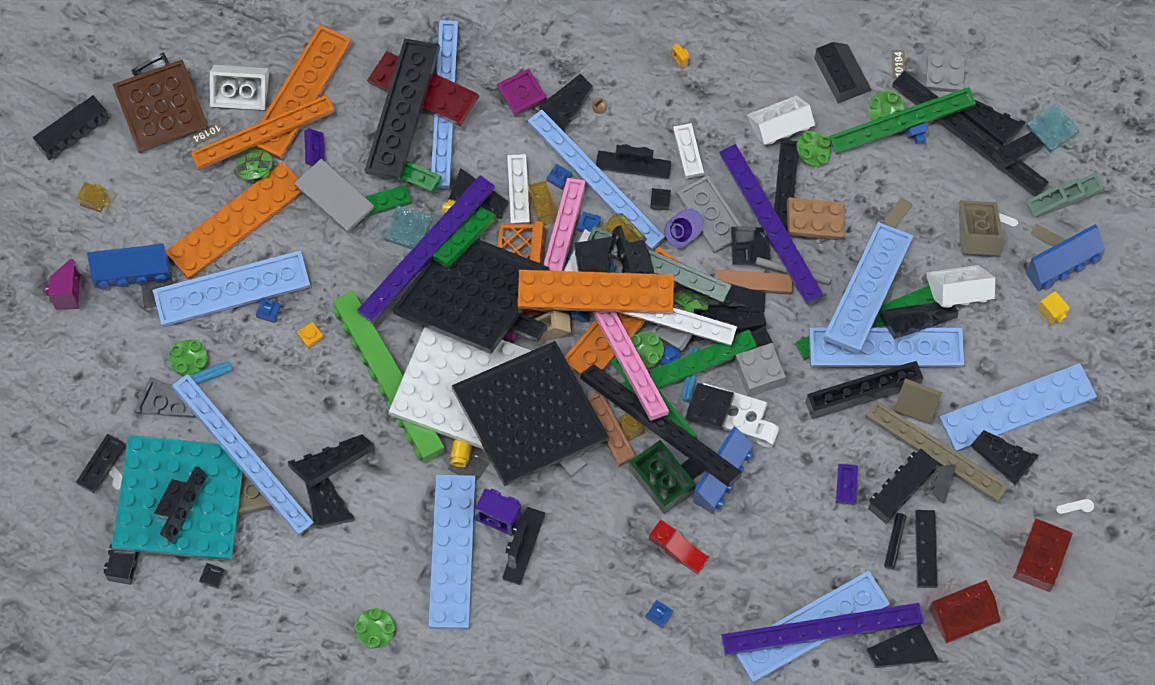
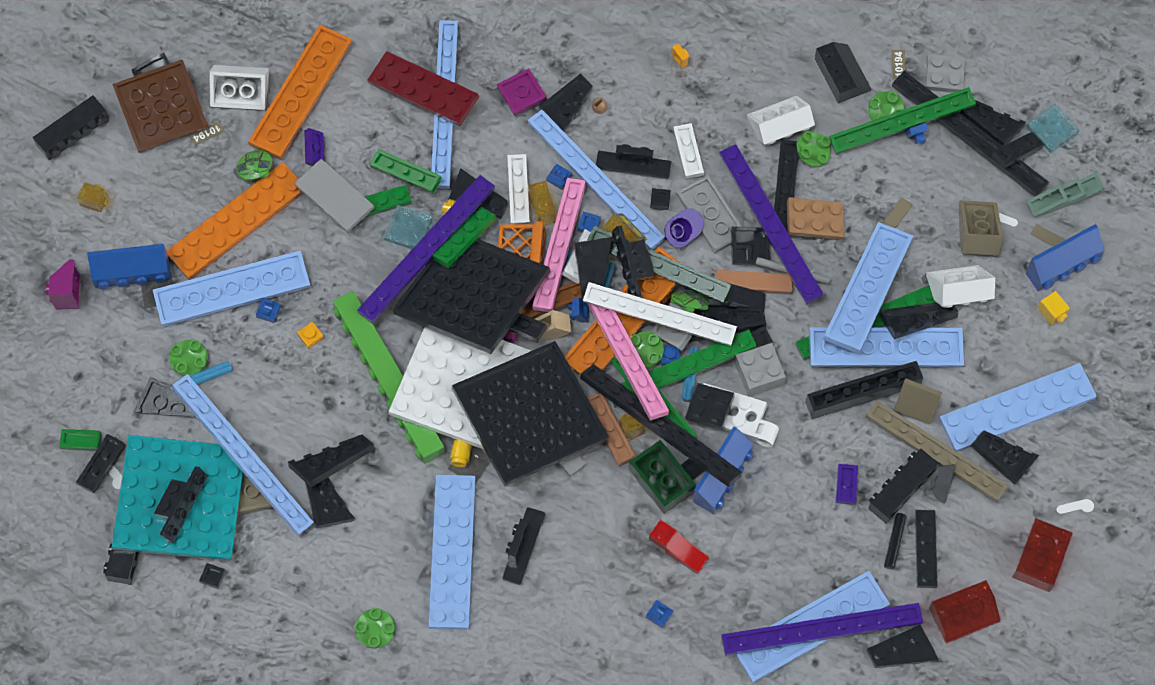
(80, 439): none -> green tile
(262, 132): orange tile -> none
(402, 109): black plate -> none
(498, 511): dark purple brick -> none
(595, 291): orange plate -> none

